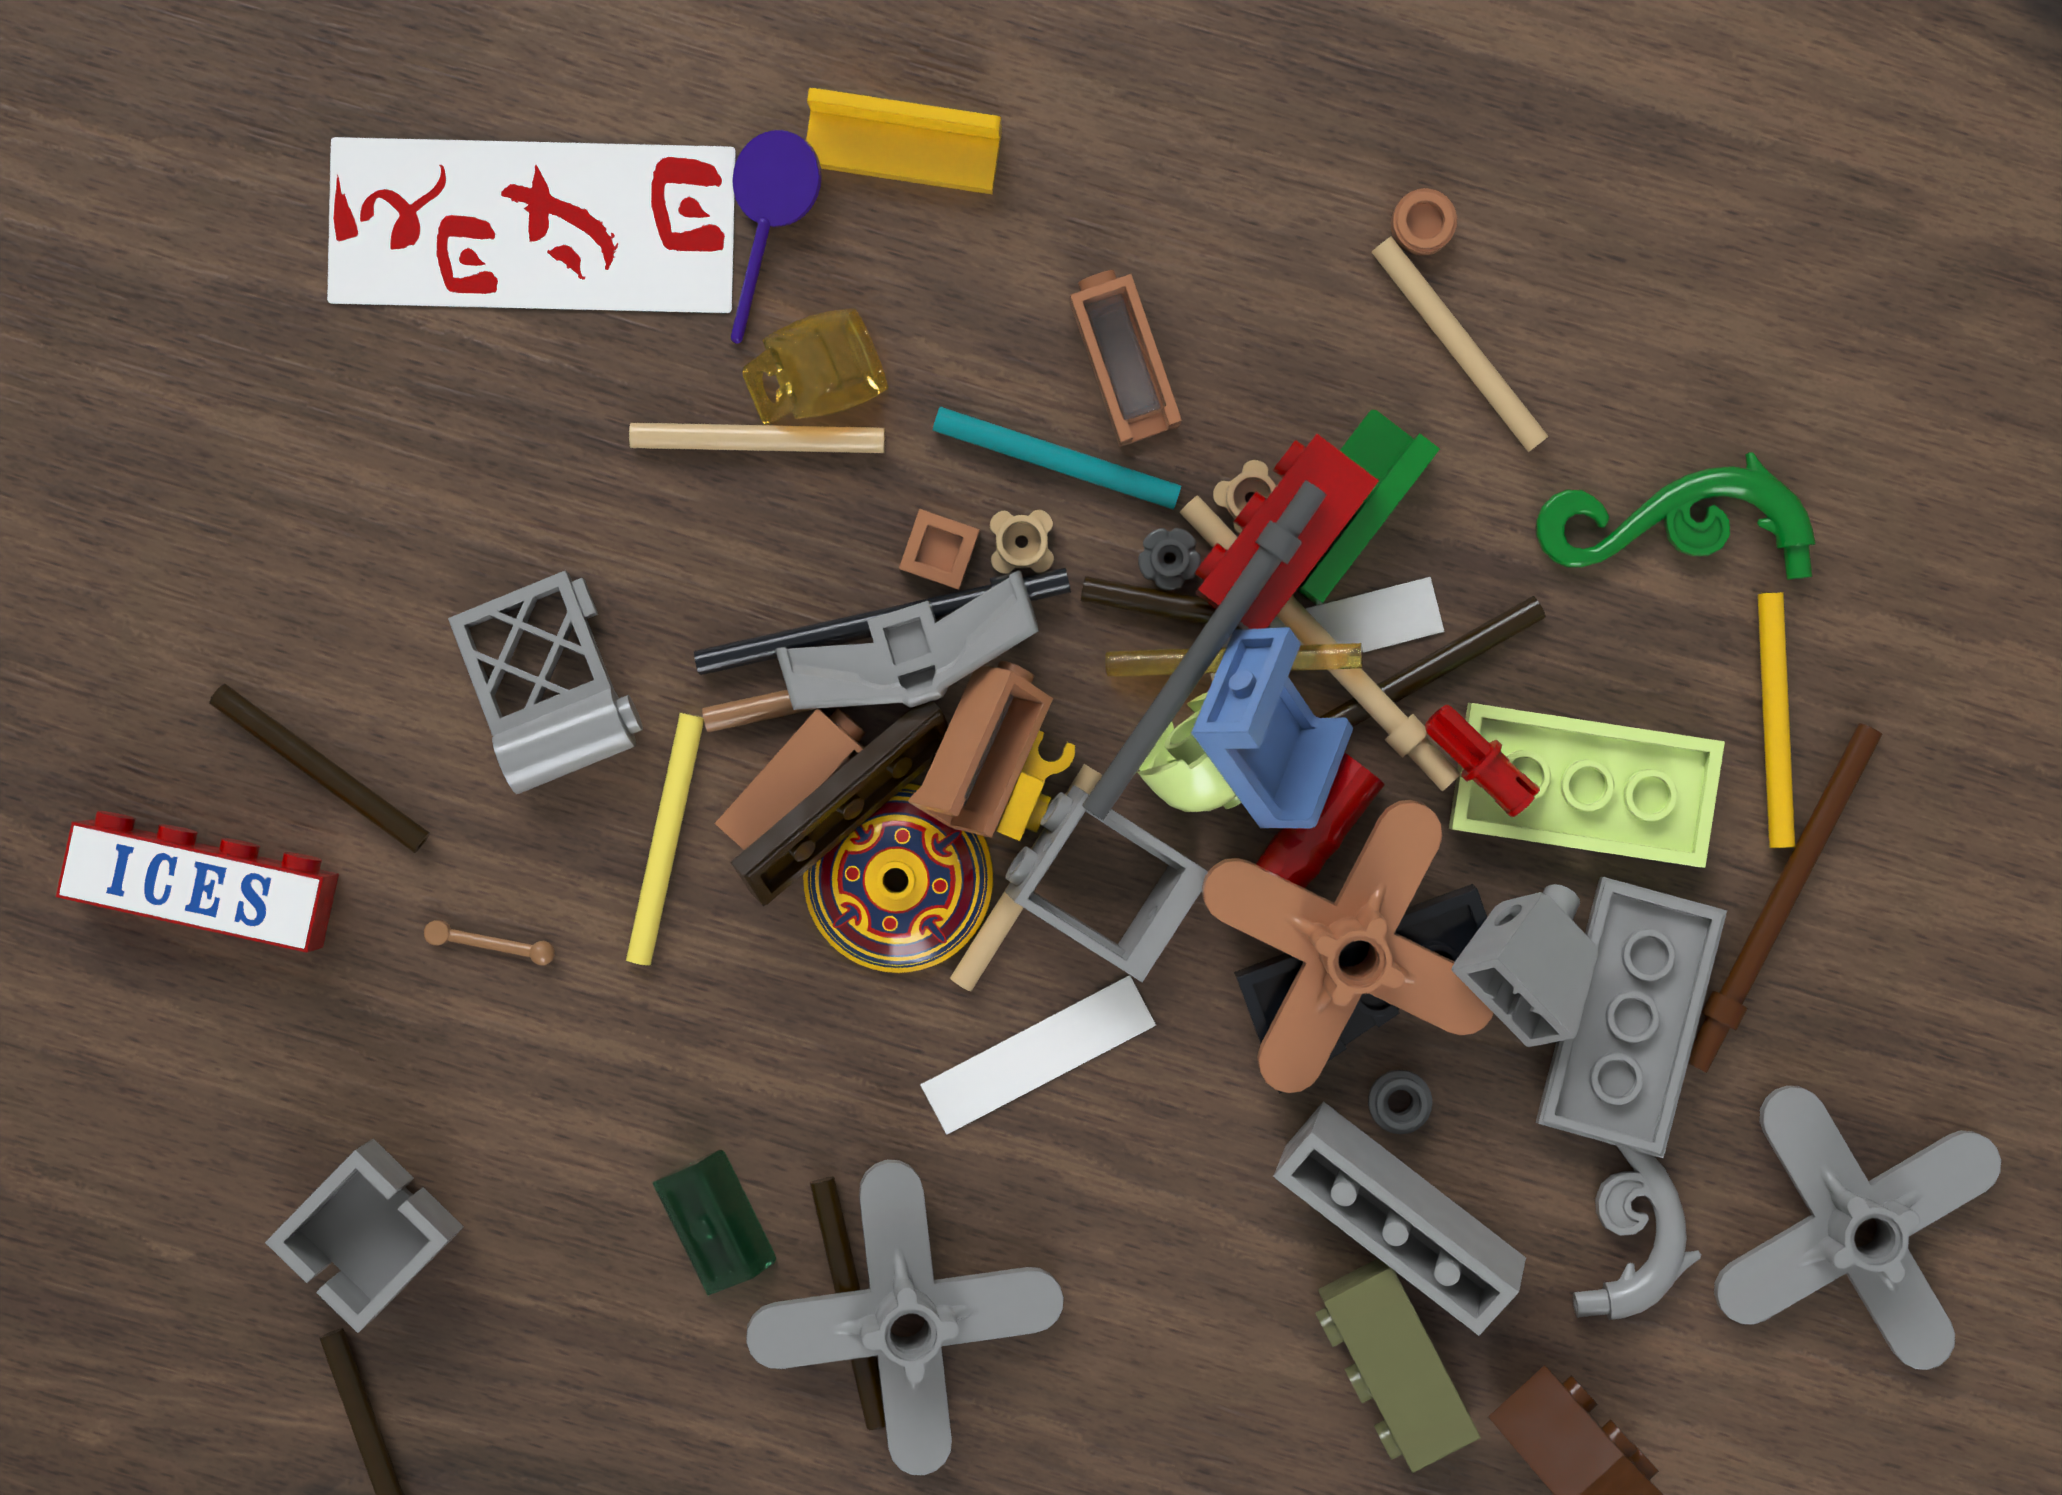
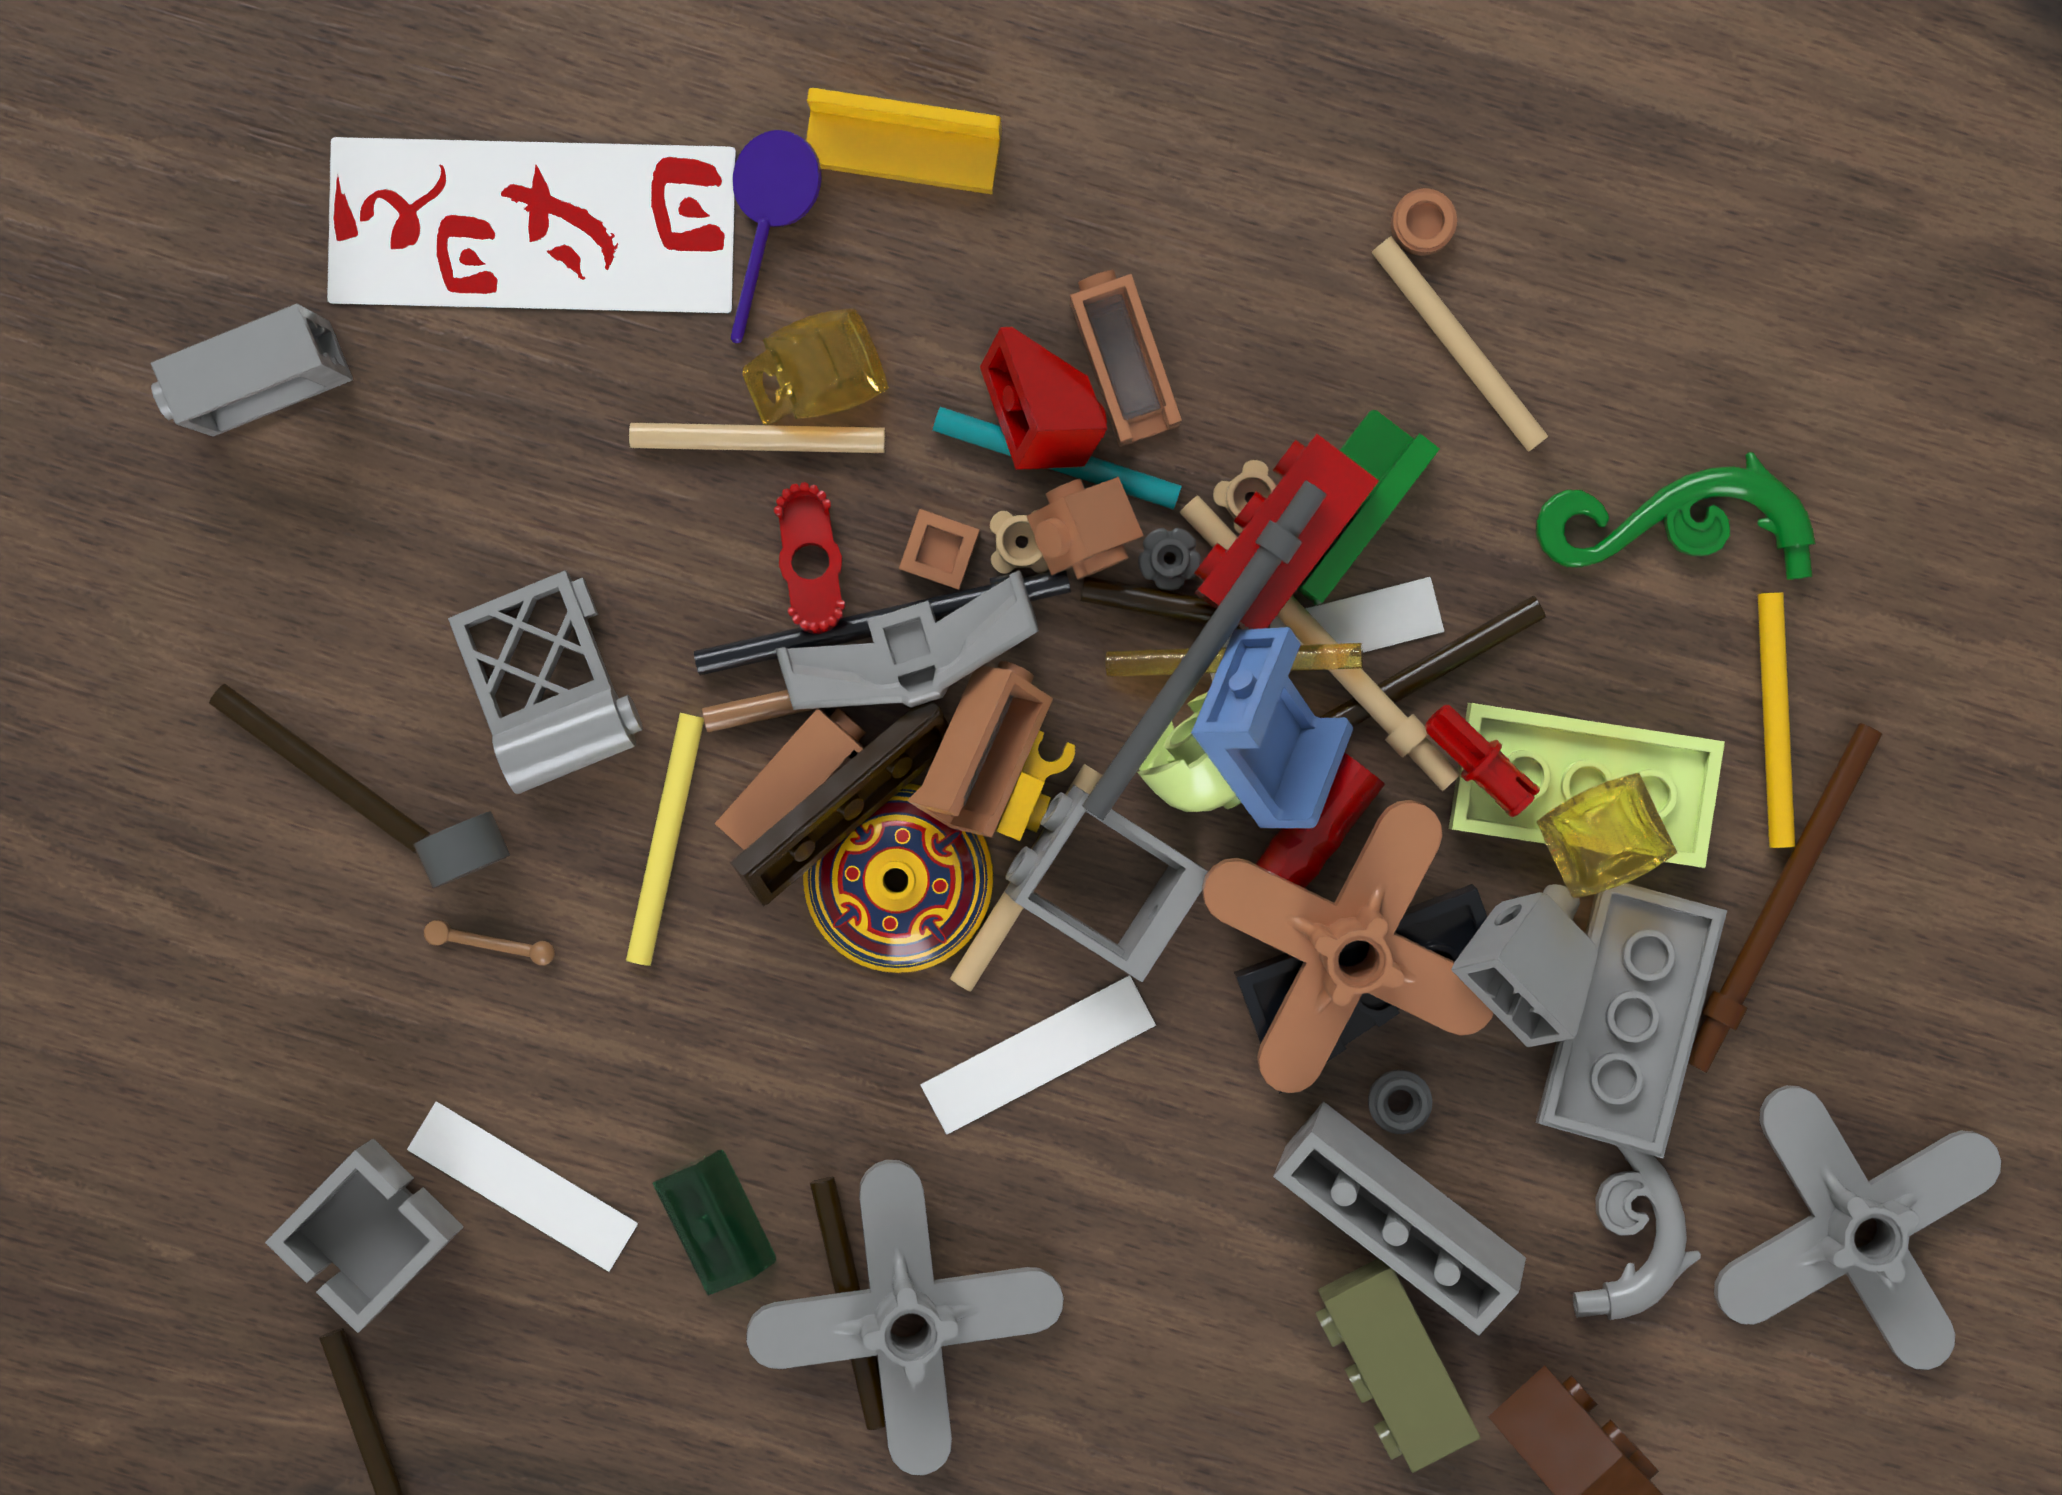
(198, 883): brick -> none
(250, 371): none -> light grey window
(461, 849): none -> dark grey piece
(522, 1186): none -> white sticker
(805, 522): none -> red piece
(1041, 404): none -> red slope
(1085, 527): none -> nougat brick
(1606, 836): none -> clear yellow piece

